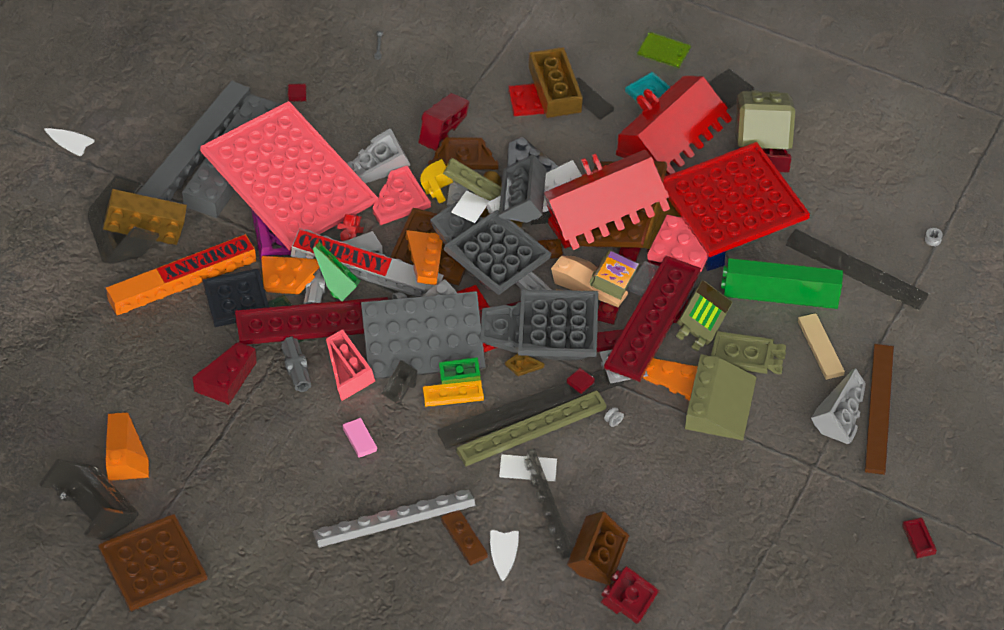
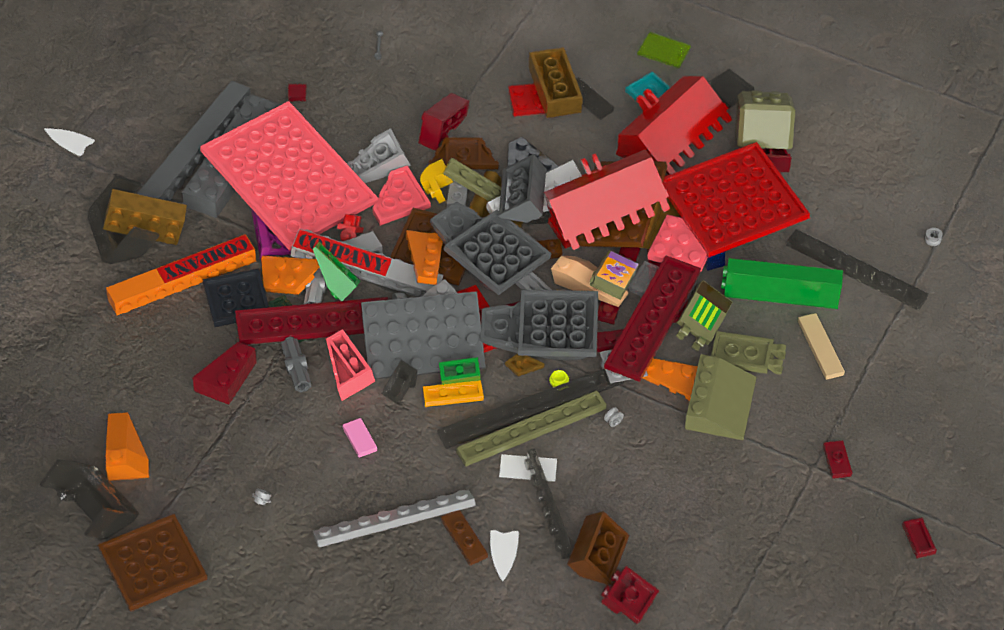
(261, 496): none -> light grey plate
(470, 206): white sticker -> none
(558, 377): none -> neon yellow plate
(580, 380): dark red tile -> none
(837, 459): none -> dark red plate
(839, 411): light grey wedge -> none
(879, 409): reddish brown tile -> none

